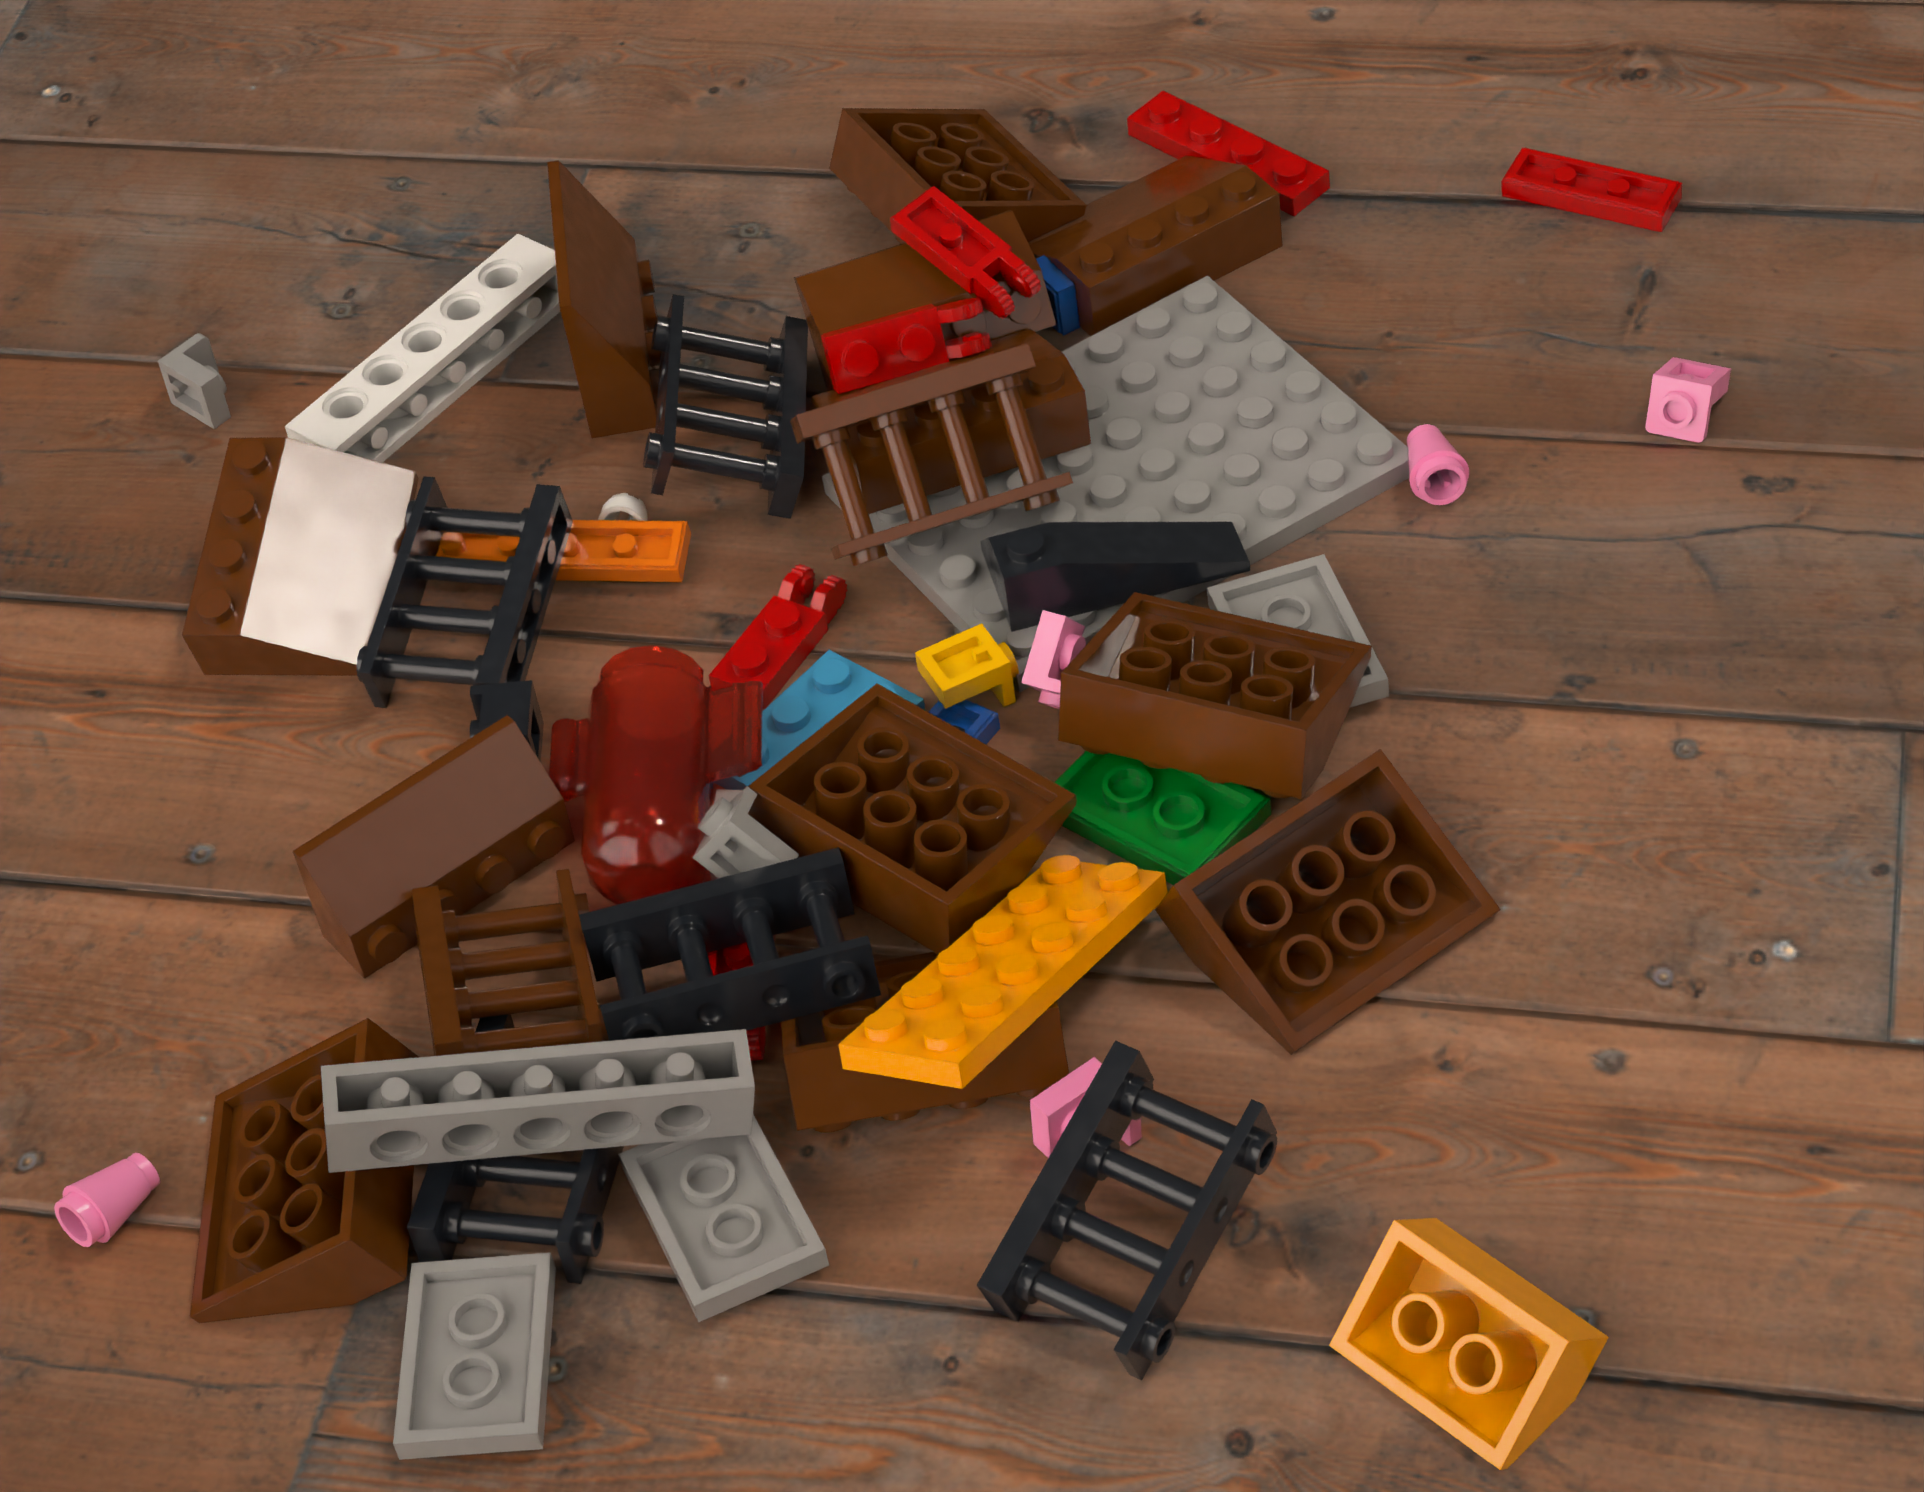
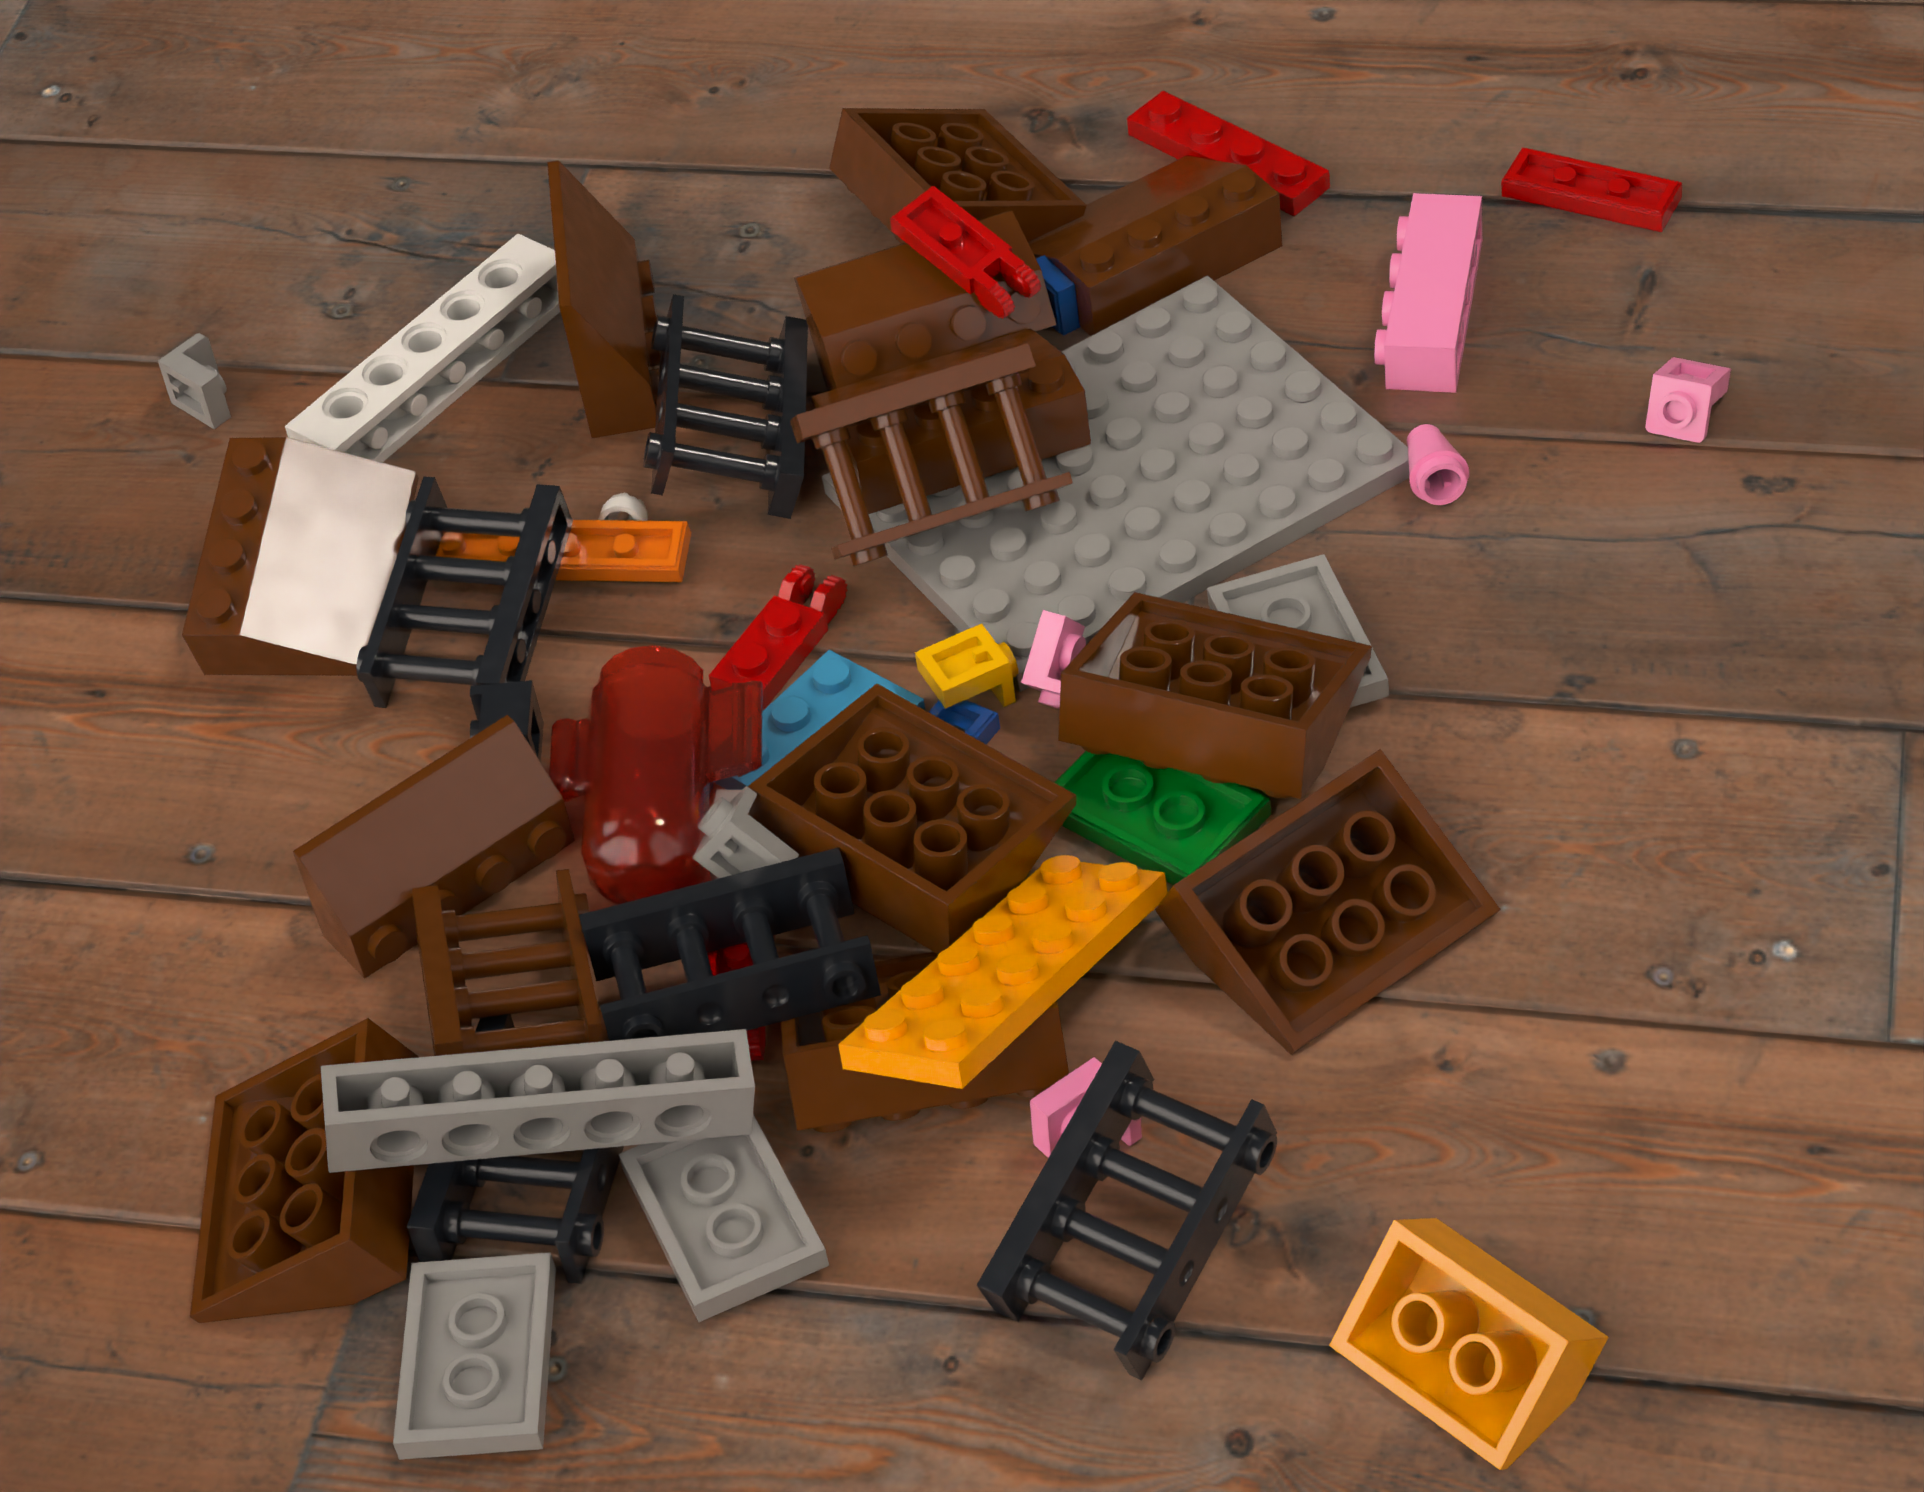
(105, 1200): bright pink cone -> none
(899, 344): red hinge -> none
(1101, 564): black wedge -> none
(1431, 294): none -> bright pink brick

